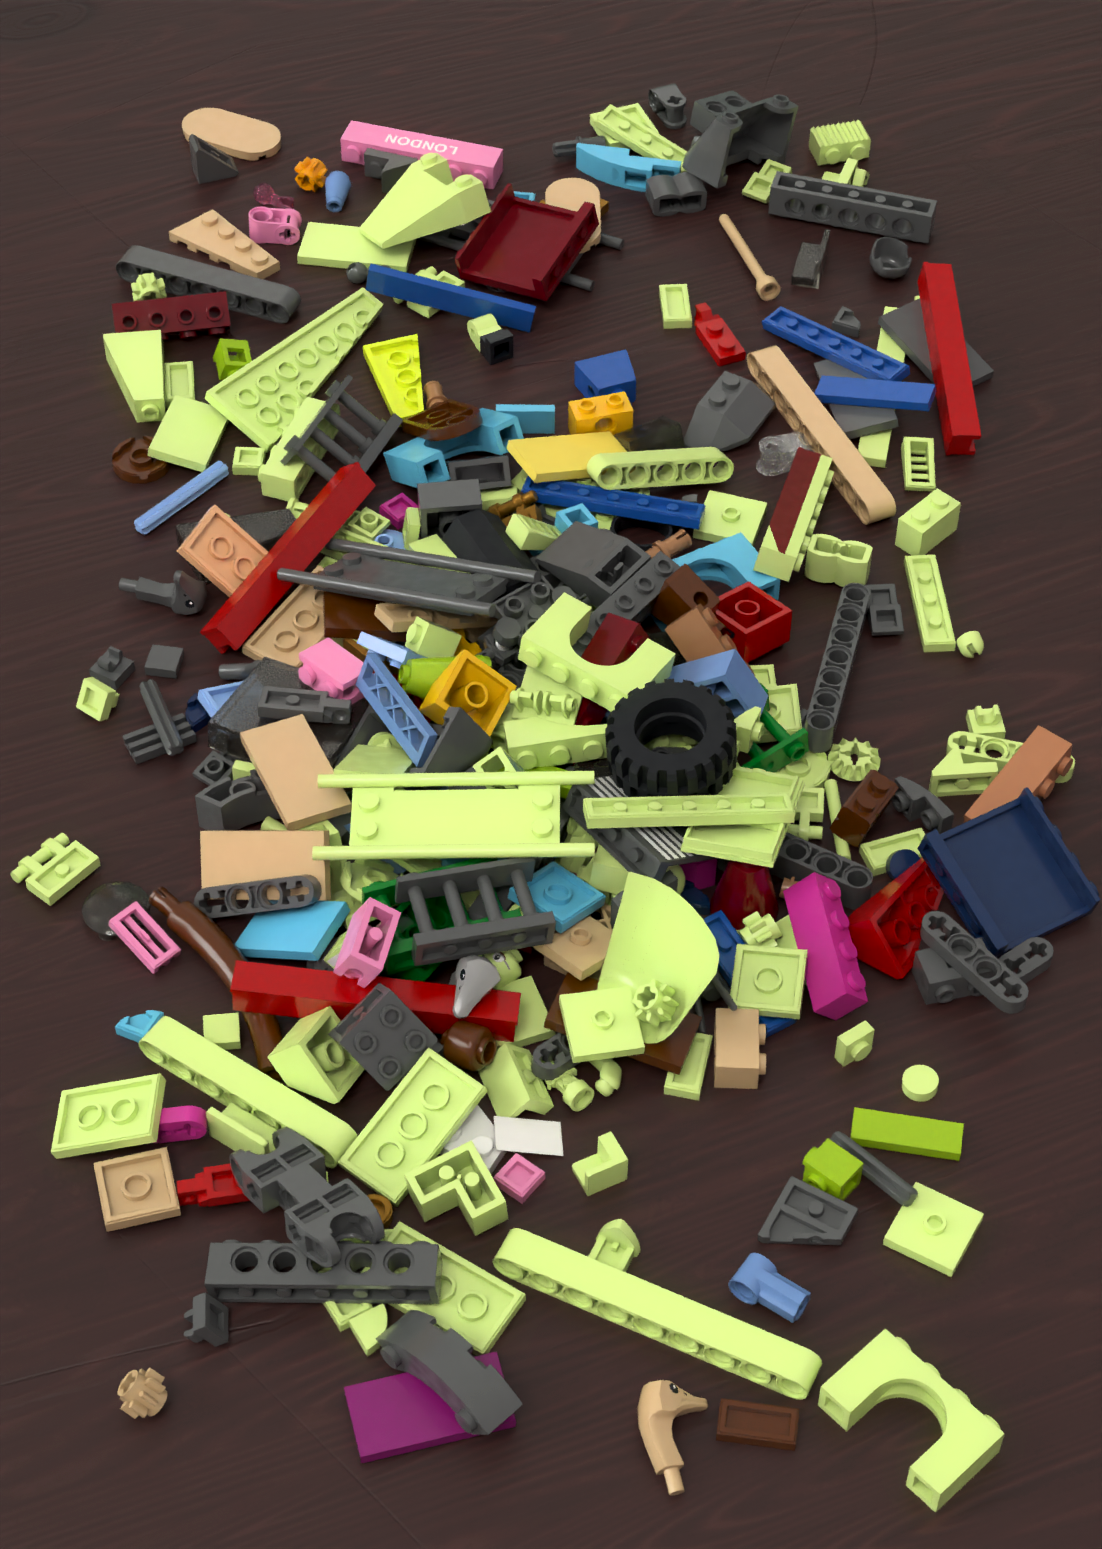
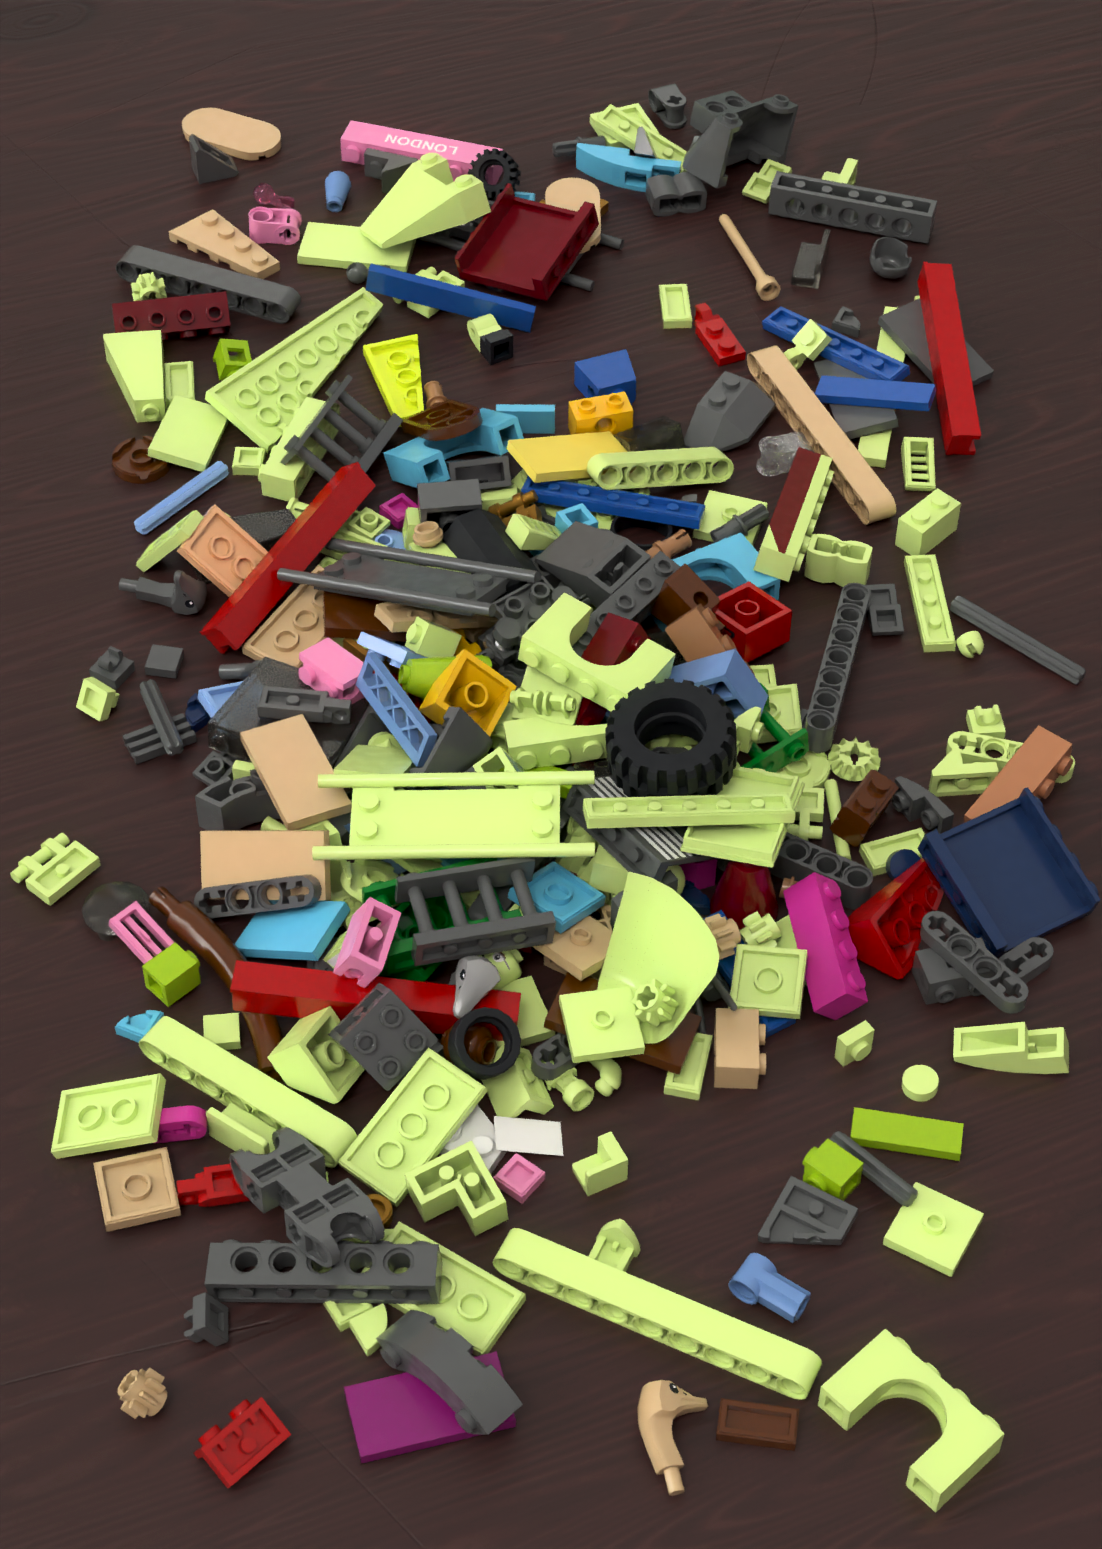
(169, 540): none -> yellowish green tile
(172, 974): none -> lime brick
(243, 1441): none -> red bracket
(310, 174): light orange gear -> none
(427, 534): none -> tan plate
(491, 158): none -> black tyre
(509, 1033): none -> black tyre
(643, 145): none -> slope
(725, 932): none -> tan gear
(741, 523): none -> dark grey axle
(809, 343): none -> yellowish green plate
(839, 142): yellowish green brick -> none
(860, 177): yellowish green tile -> none
(1013, 1048): none -> yellowish green slope
(1018, 640): none -> dark grey axle

